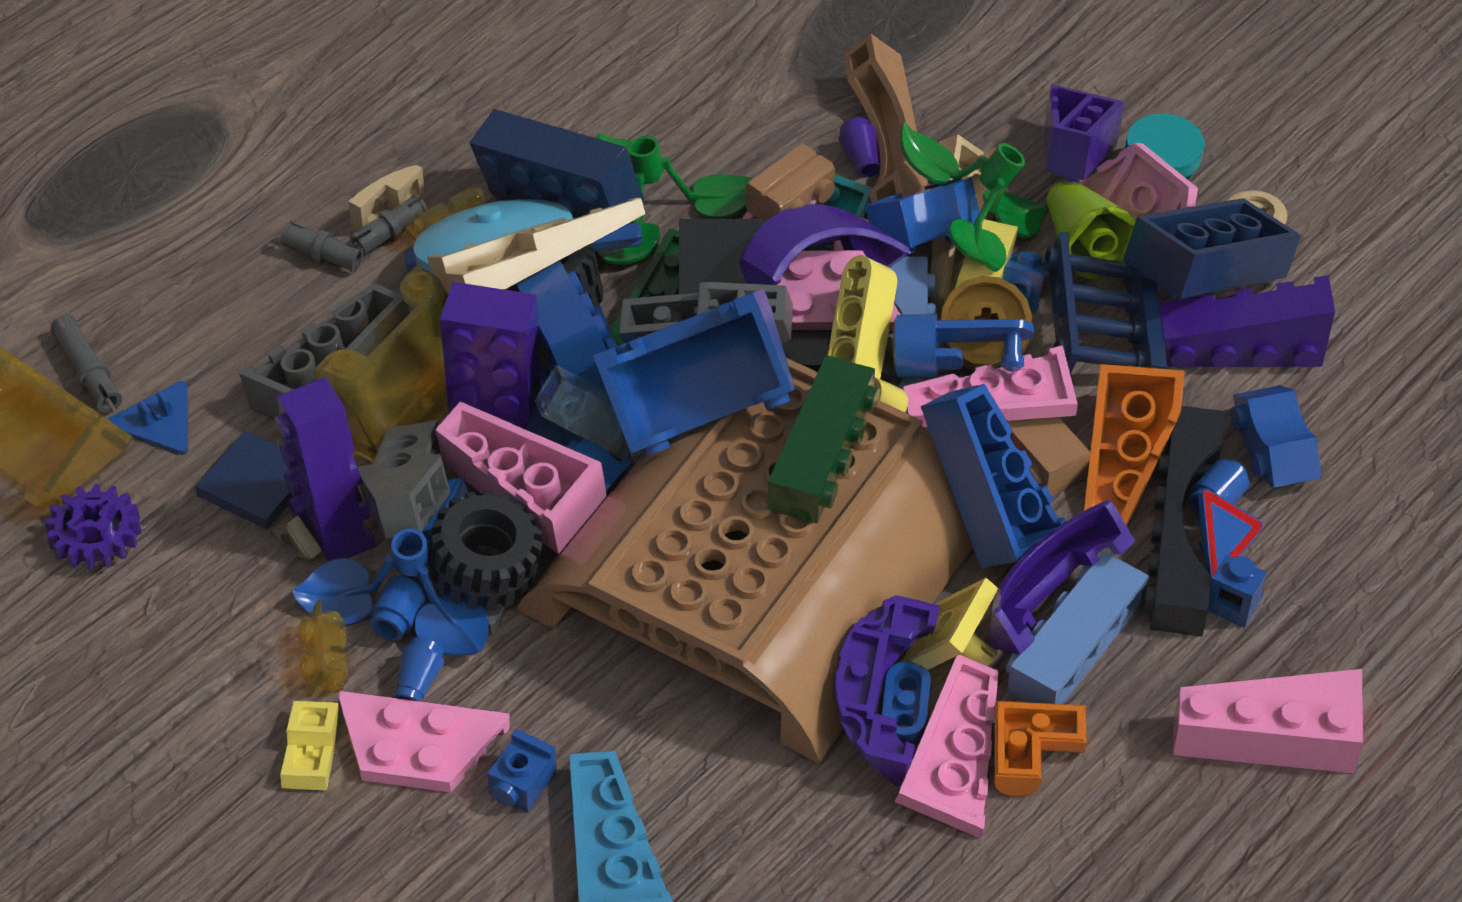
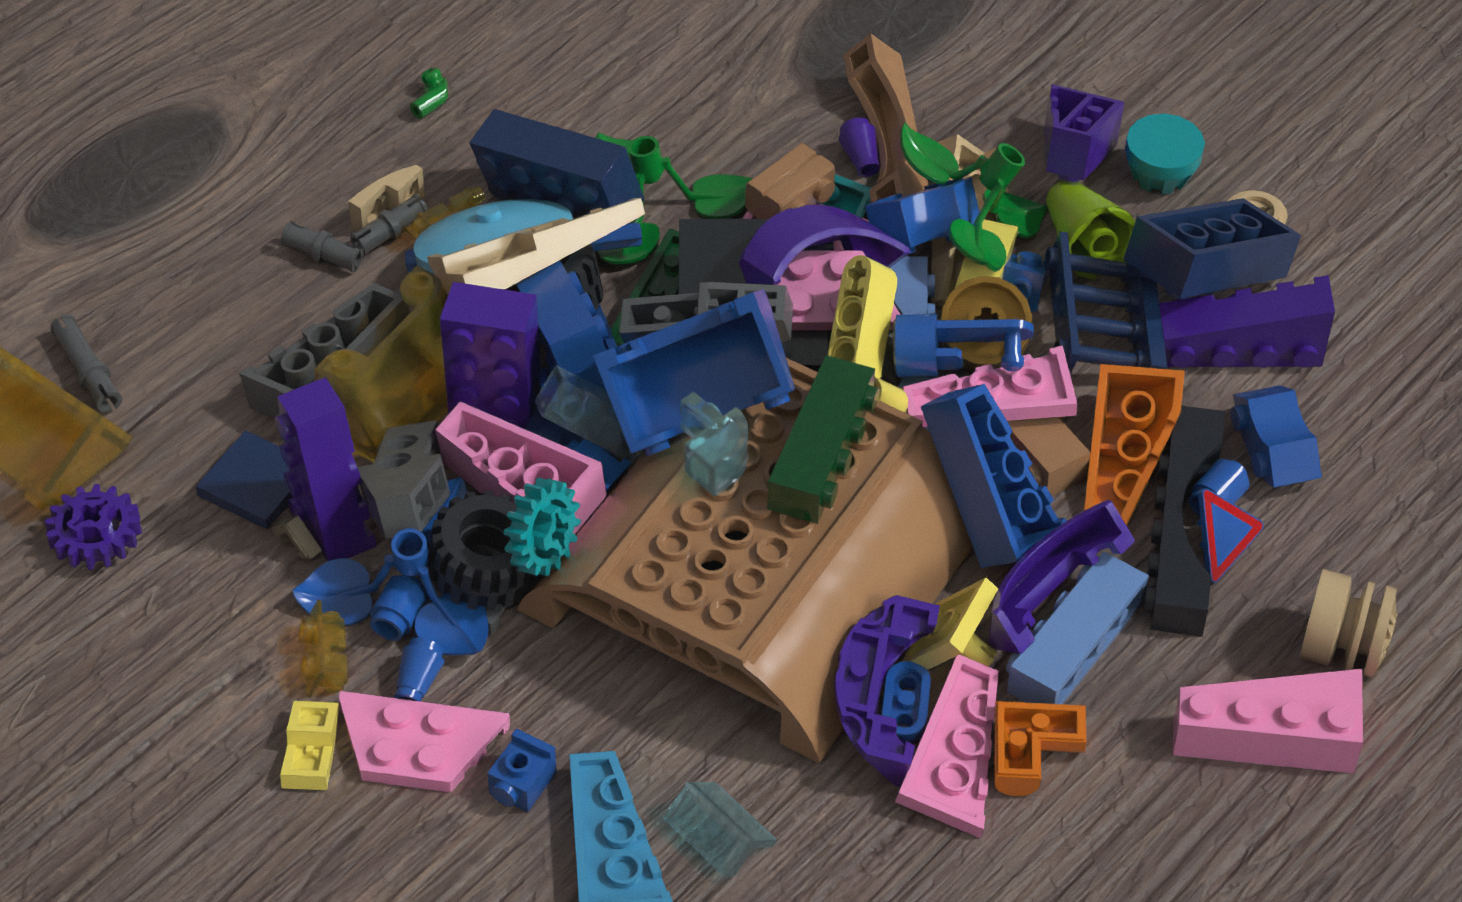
(159, 419): blue piece -> none
(434, 93): none -> green arm
(542, 526): none -> teal gear
(717, 445): none -> clear light blue brick
(717, 826): none -> clear light blue panel
(1142, 183): bright pink wing -> none
(1240, 578): blue brick -> none
(1349, 623): none -> tan wheel

